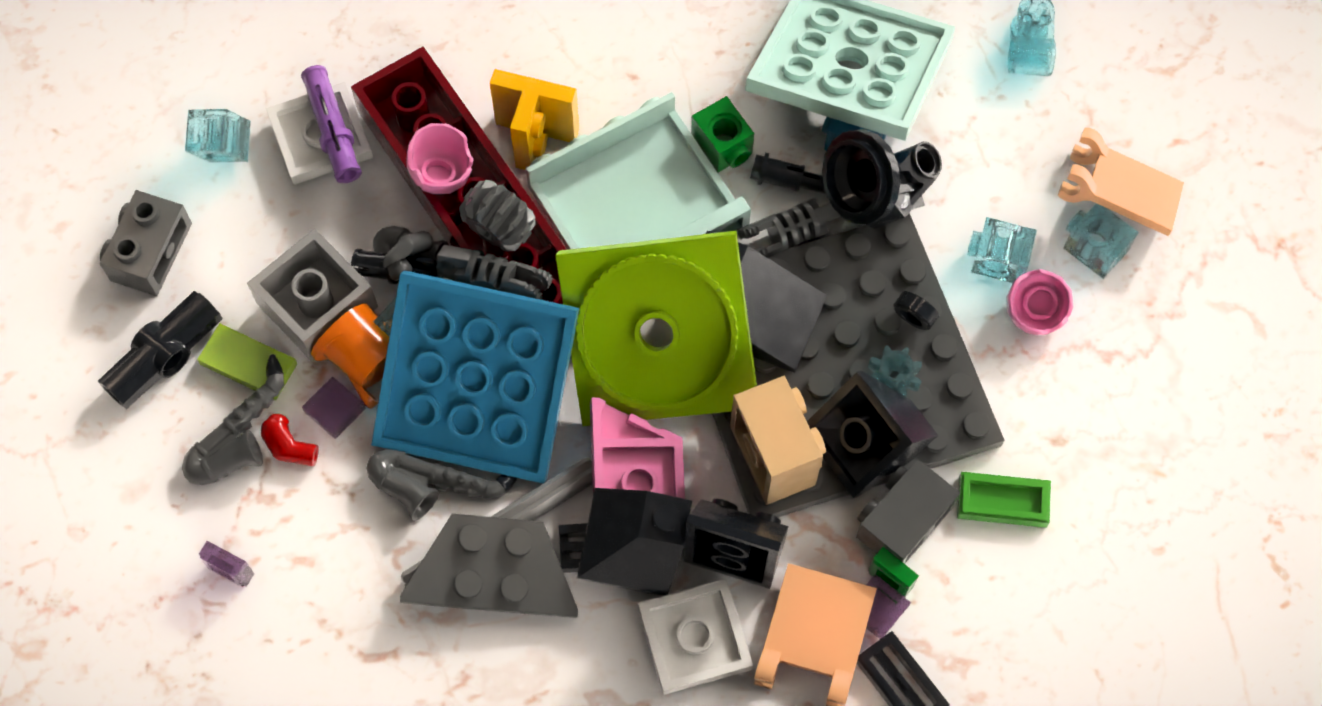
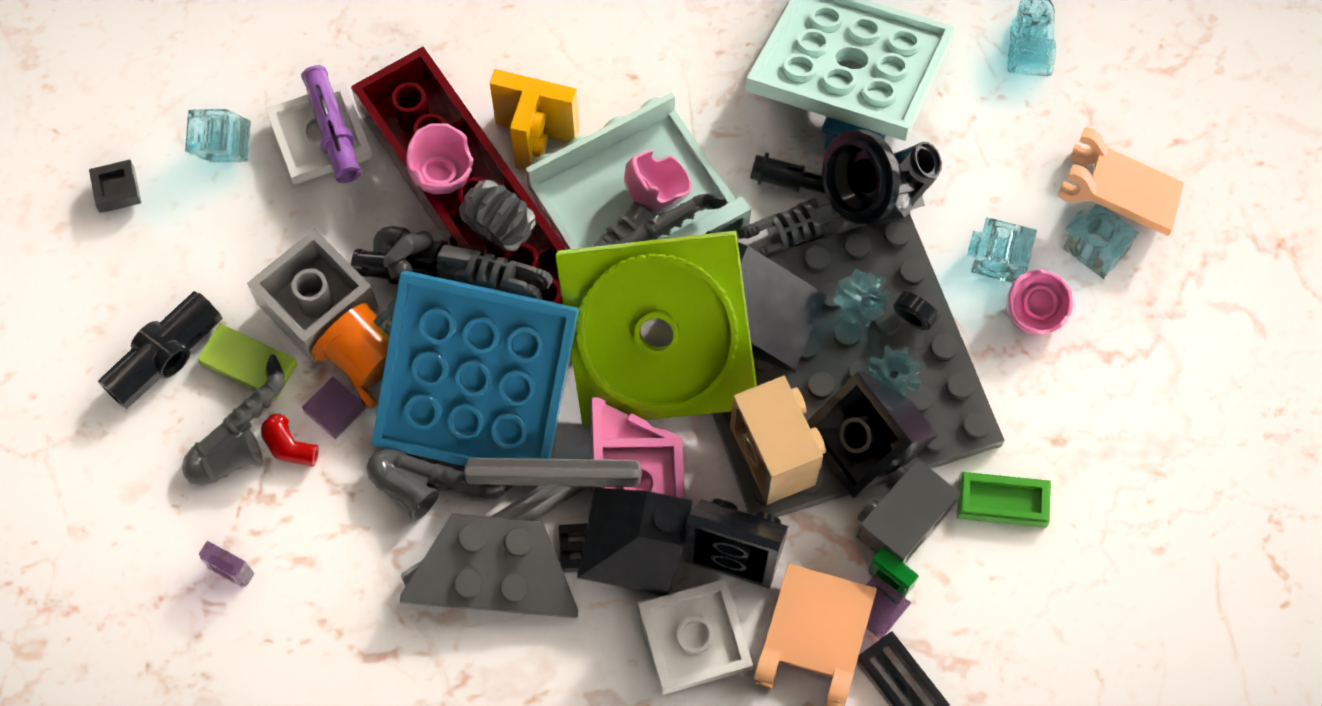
(115, 186): none -> black plate
(145, 242): dark grey brick -> none
(553, 472): none -> light grey axle
(642, 225): none -> dark grey piece
(656, 182): none -> bright pink hair
(723, 119): green brick -> none
(861, 297): none -> clear light blue gear

